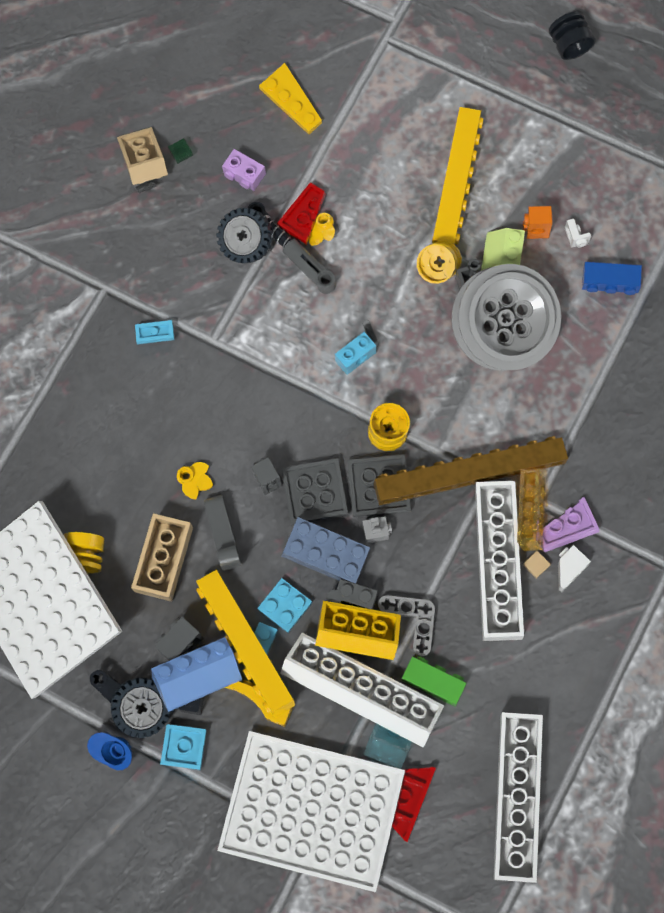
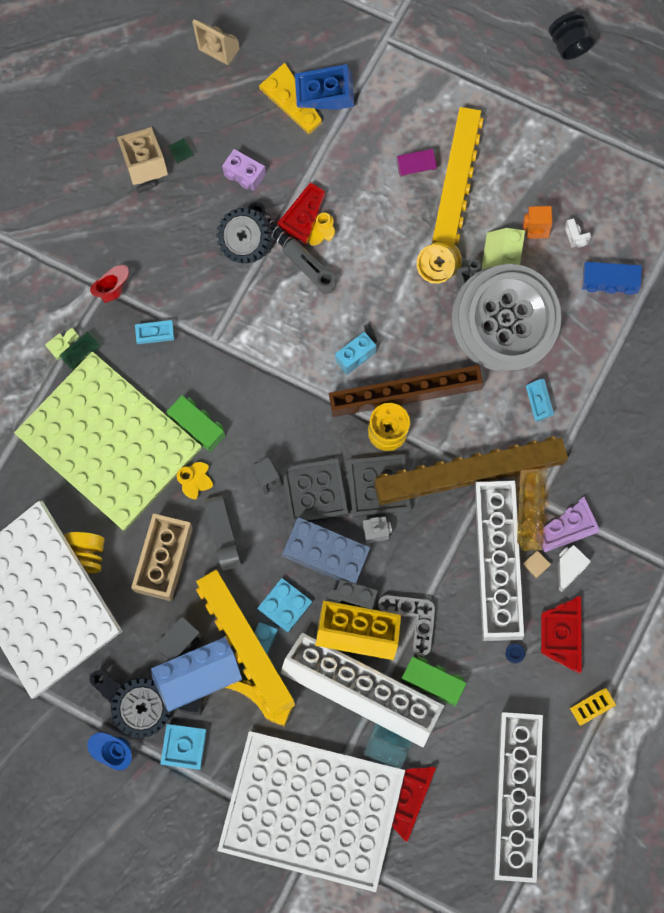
(60, 344): none -> yellowish green plate
(79, 350): none -> clear green plate
(108, 441): none -> yellowish green plate
(110, 284): none -> red piece
(196, 423): none -> bright green brick
(215, 42): none -> tan slope
(325, 88): none -> blue slope
(406, 390): none -> reddish brown brick
(416, 162): none -> magenta hinge
(515, 653): none -> dark blue tile
(539, 400): none -> medium azure plate
(563, 634): none -> red wing
(596, 696): none -> yellow slope

